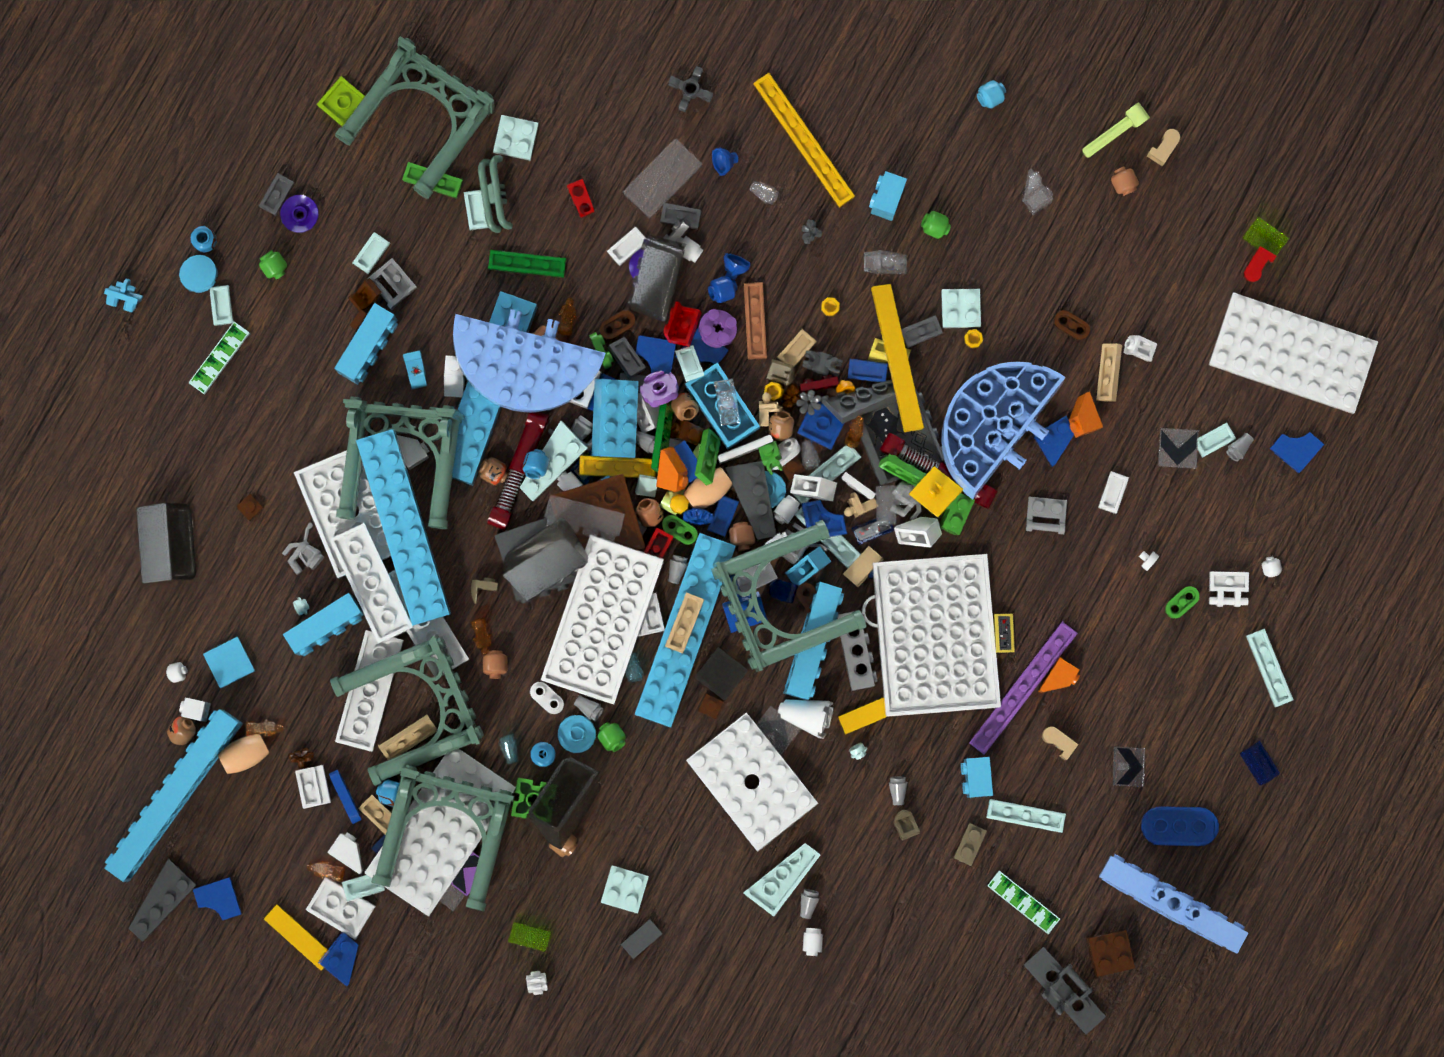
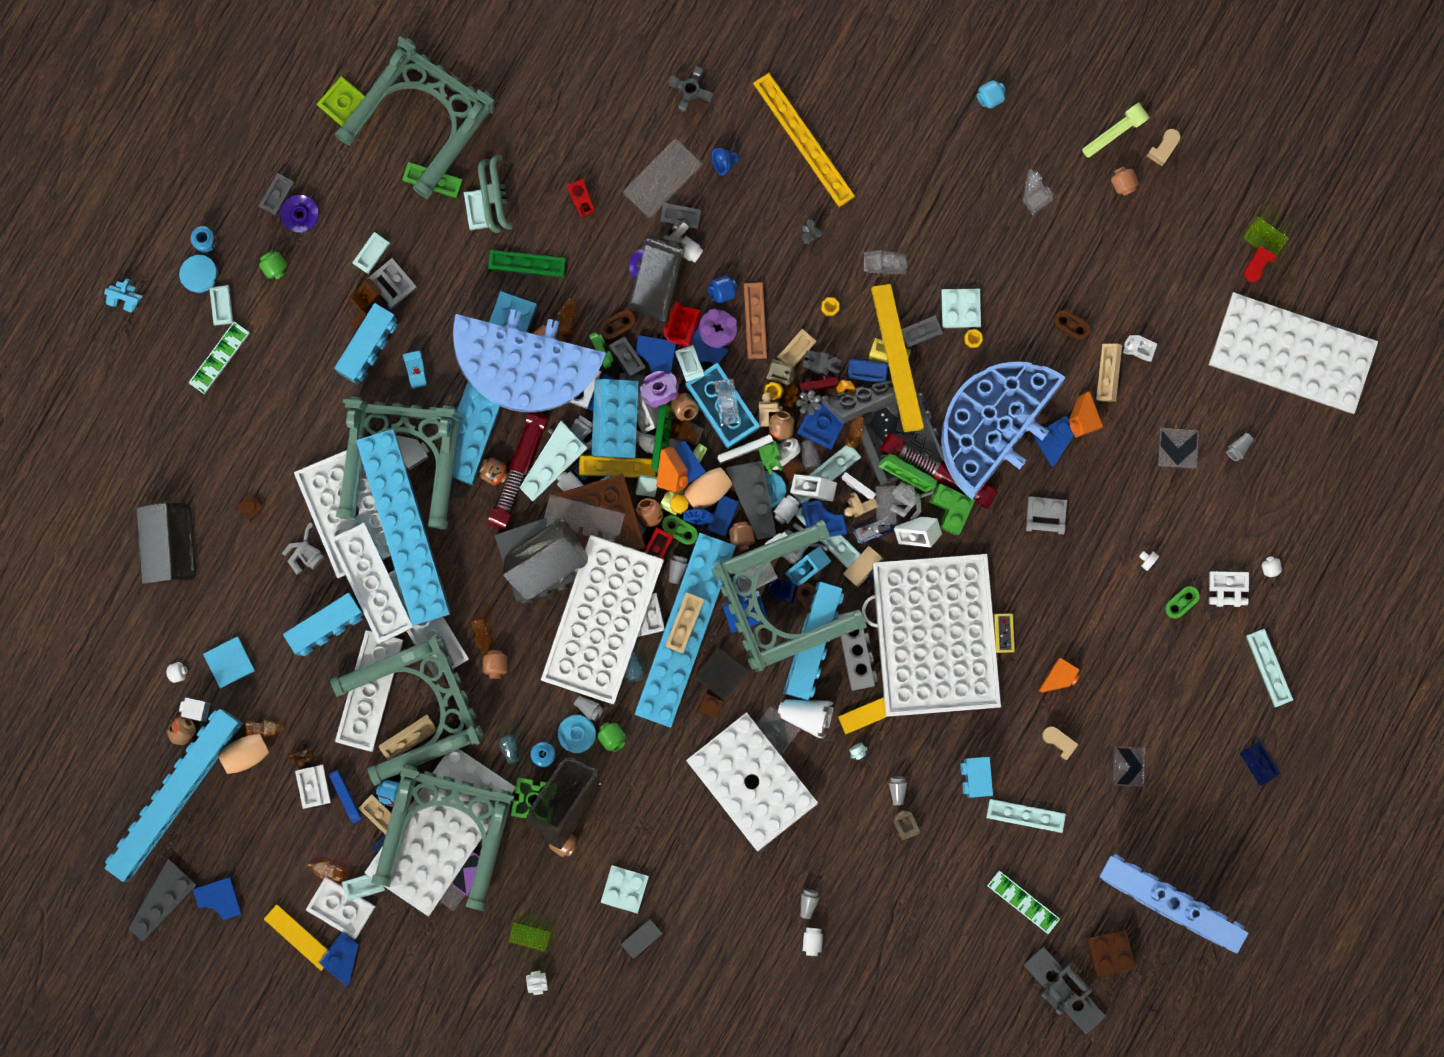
(301, 606): light aqua plate -> none
(347, 851): white slope -> none
(453, 378): white slope -> none
(487, 584): dark tan plate -> none
(515, 137): light aqua plate -> none
(535, 464): dark azure head -> none
(546, 698): white plate -> none
(626, 246): white tile -> none
(707, 456): bright green plate -> none
(735, 265): blue piece -> none
(765, 192): clear cone -> none
(780, 882): light aqua wing -> none
(888, 196): medium azure brick -> none
(935, 224): bright green head -> none
(936, 491): yellow piece -> none
(970, 844): dark tan plate -> none
(1023, 688): medium lavender tile -> none
(1113, 492): white tile -> none
(1179, 826): blue tile -> none
(1215, 439): light aqua tile -> none
(1297, 451): blue tile -> none

